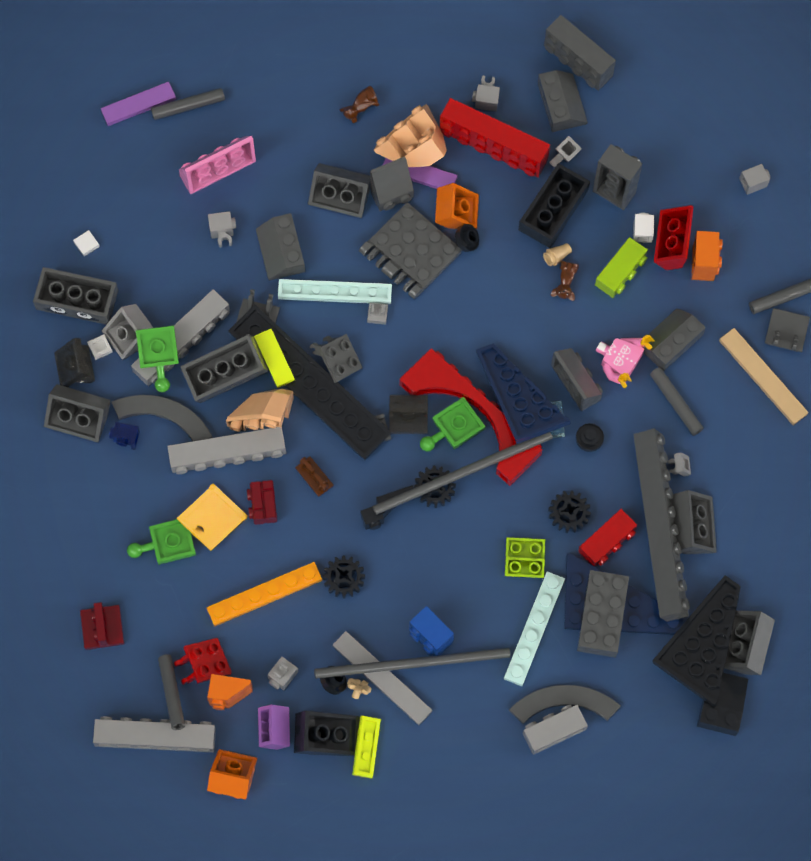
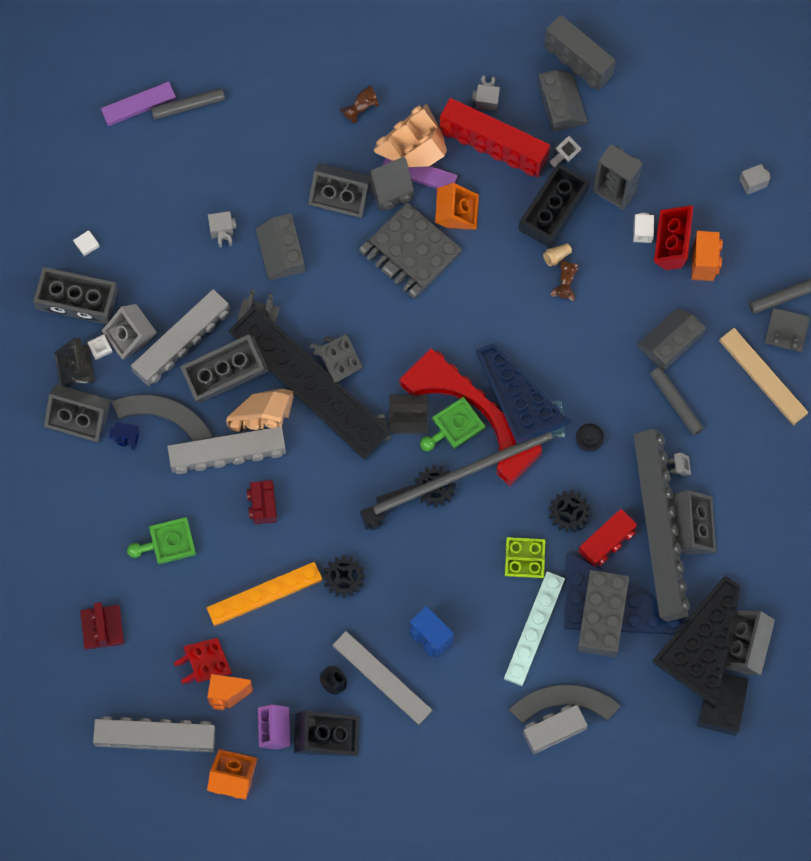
(156, 349): bright green plate -> none
(171, 692): dark grey piece -> none
(214, 514): yellow container -> none
(218, 164): bright pink slope -> none
(274, 358): neon yellow tile -> none
(282, 674): light grey brick -> none
(314, 476): reddish brown hinge -> none
(334, 291): light aqua plate -> none
(358, 687): tan plant -> none
(366, 747): neon yellow tile -> none
(377, 313): light grey tile -> none
(411, 663): dark grey piece -> none
(467, 238): black plate -> none
(576, 378): dark grey slope -> none
(621, 268): lime brick -> none
(622, 357): bright pink torso -> none

